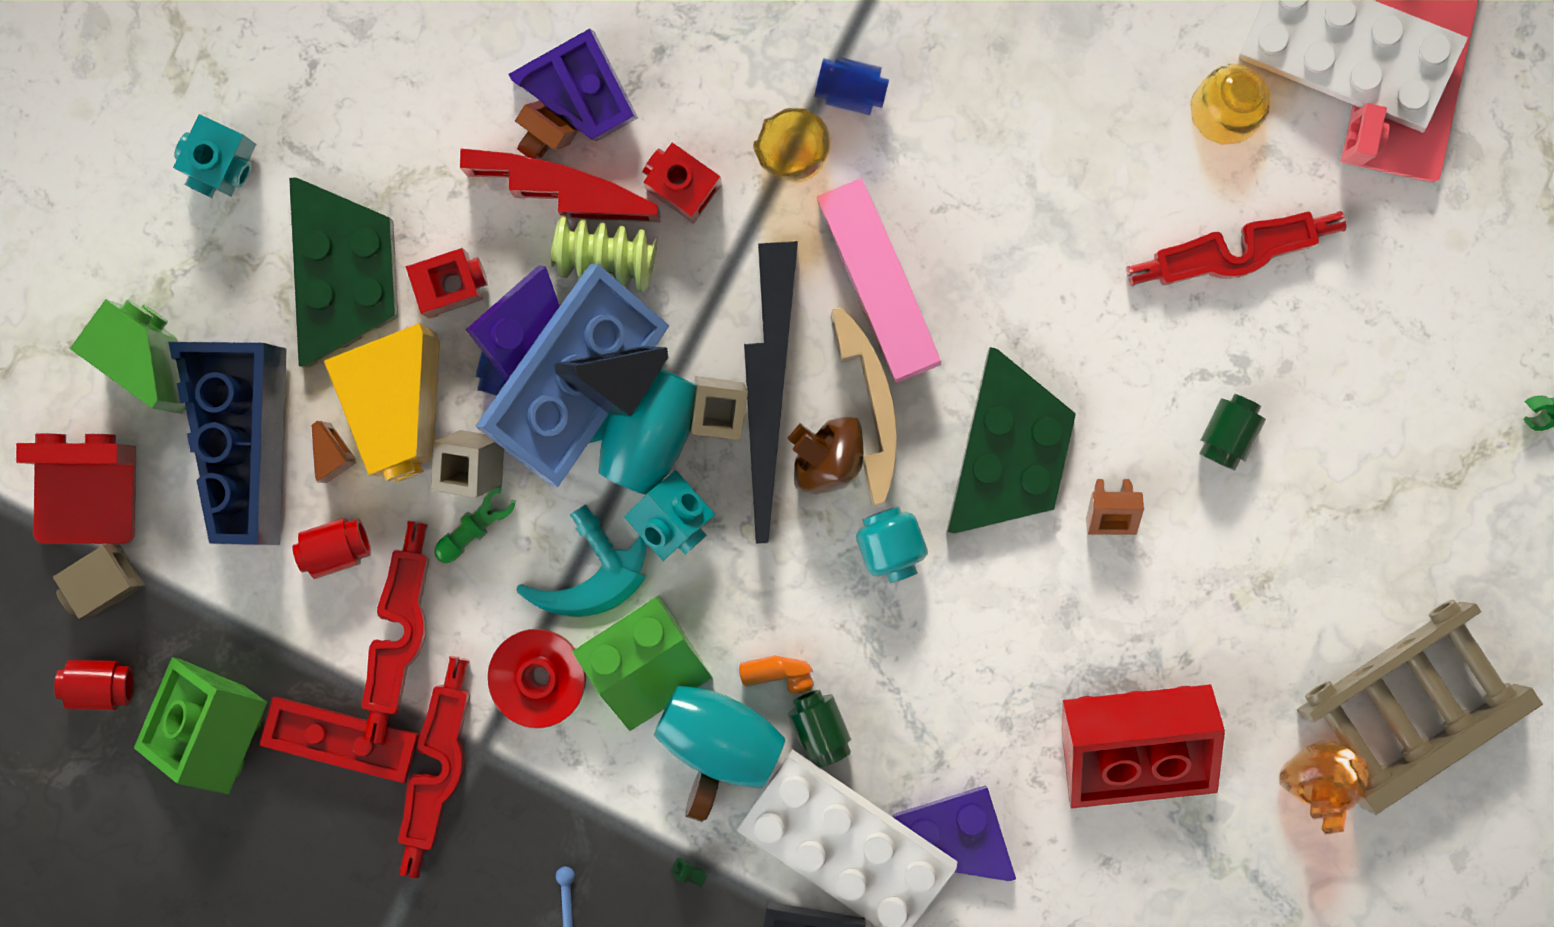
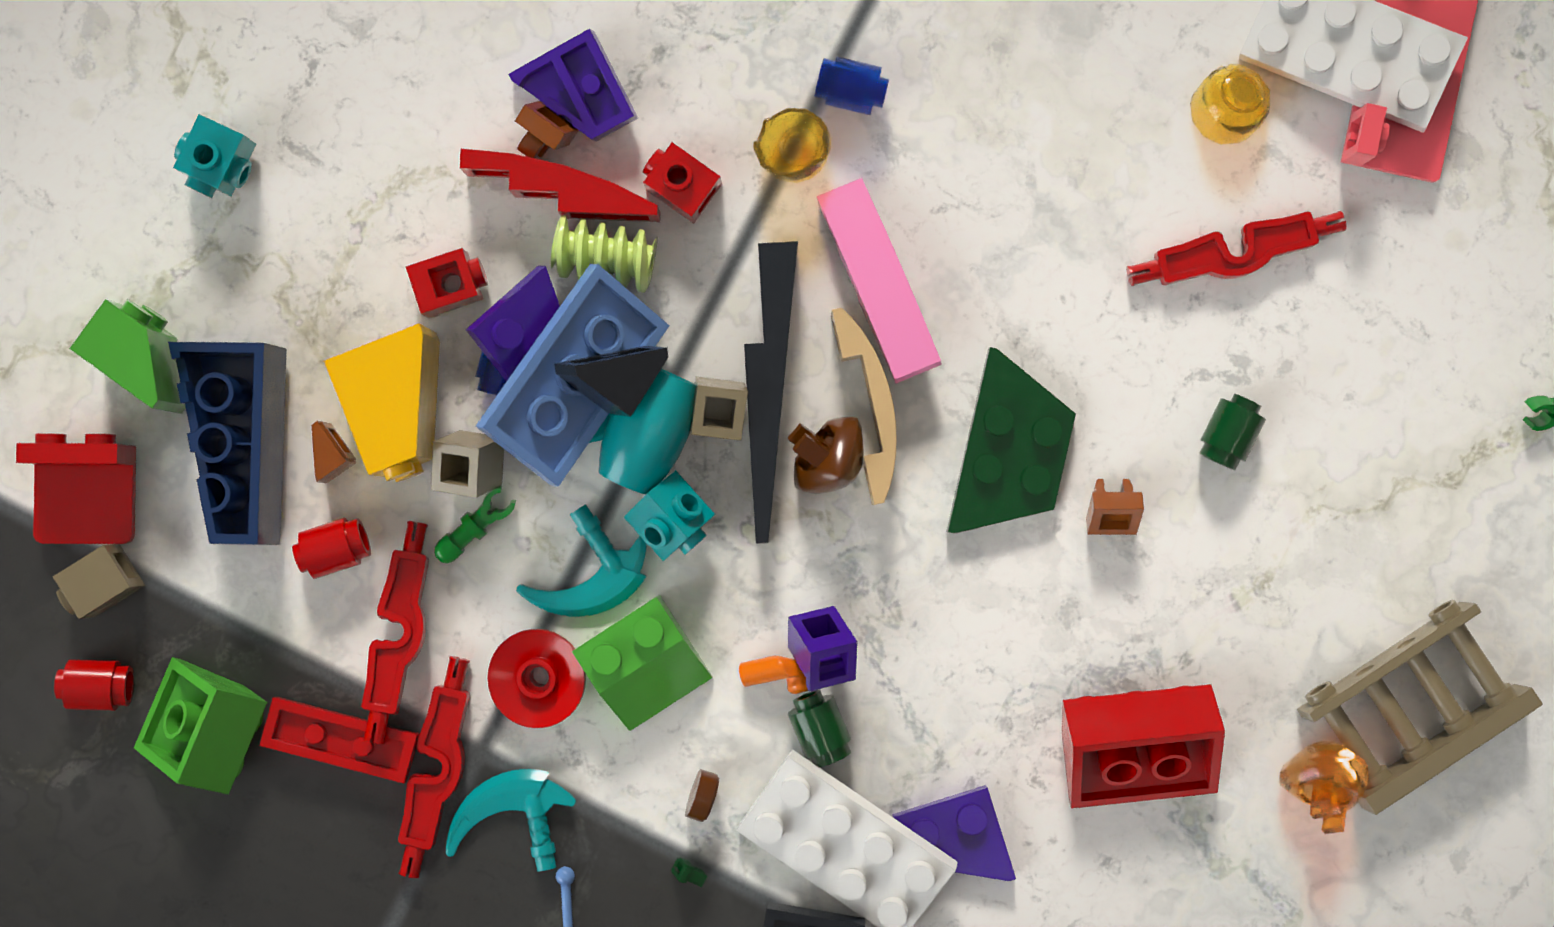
(340, 270): dark green wing -> none
(513, 790): none -> teal piece
(719, 737): teal piece -> none
(823, 647): none -> dark purple brick
(891, 544): teal head -> none

